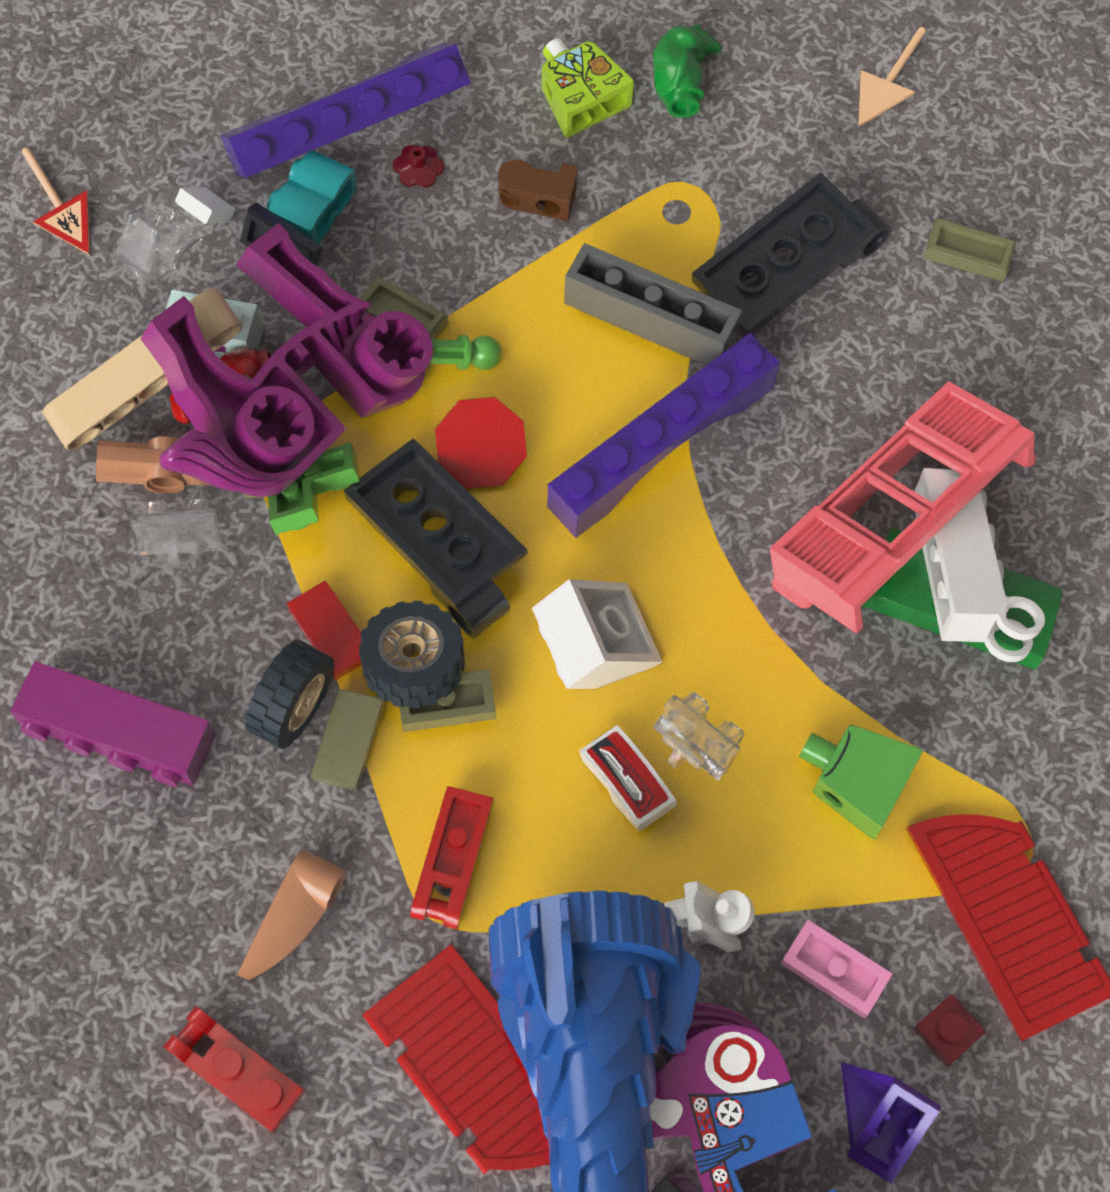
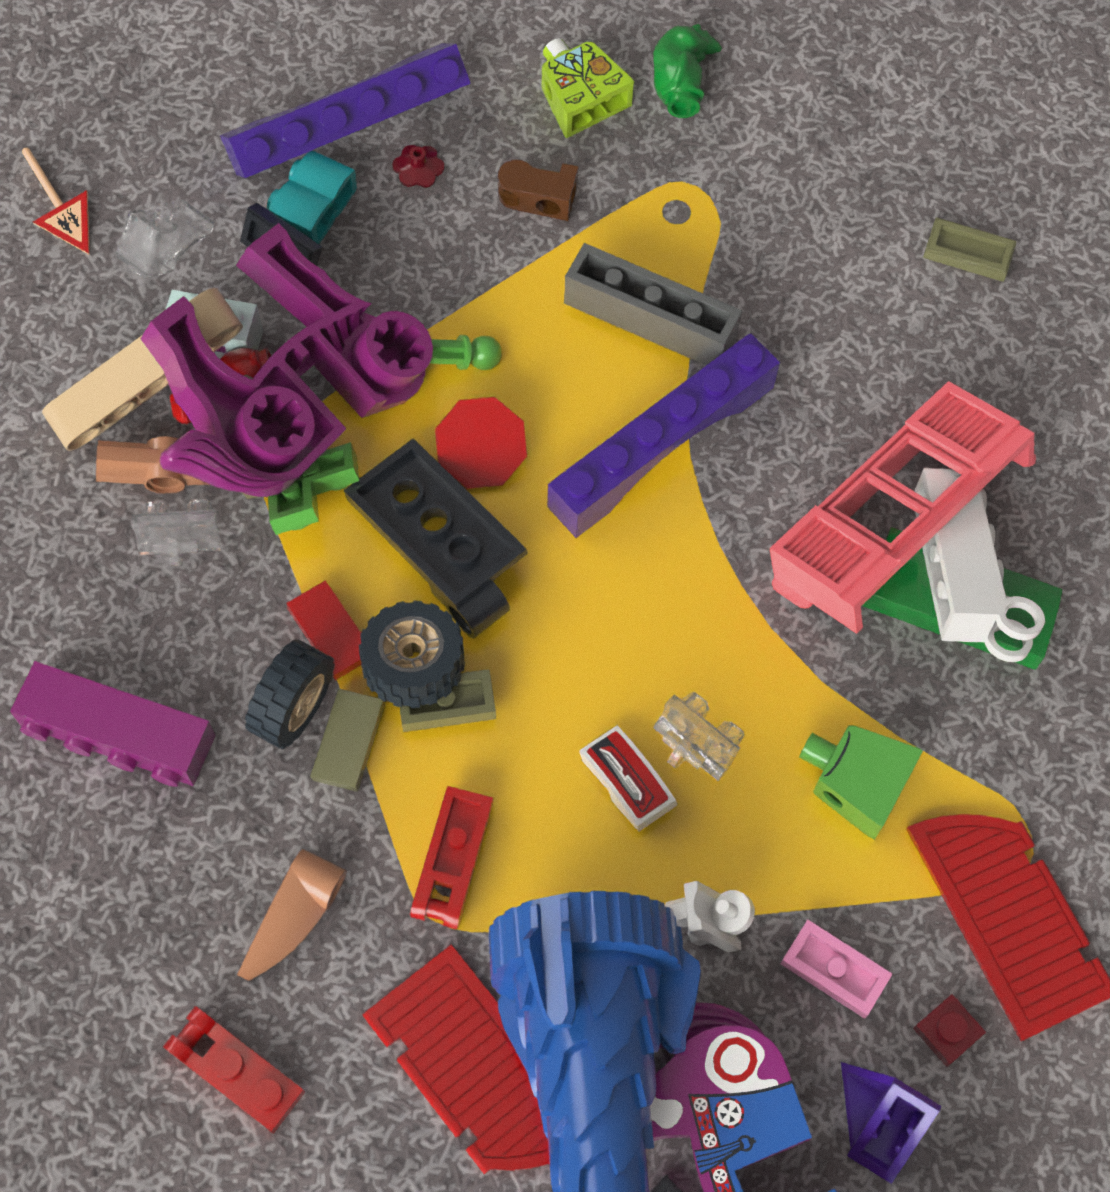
(205, 205): white tile -> none
(389, 297): olive tile -> none
(595, 633): white slope -> none
(817, 226): black hinge -> none
(882, 94): light nougat piece -> none

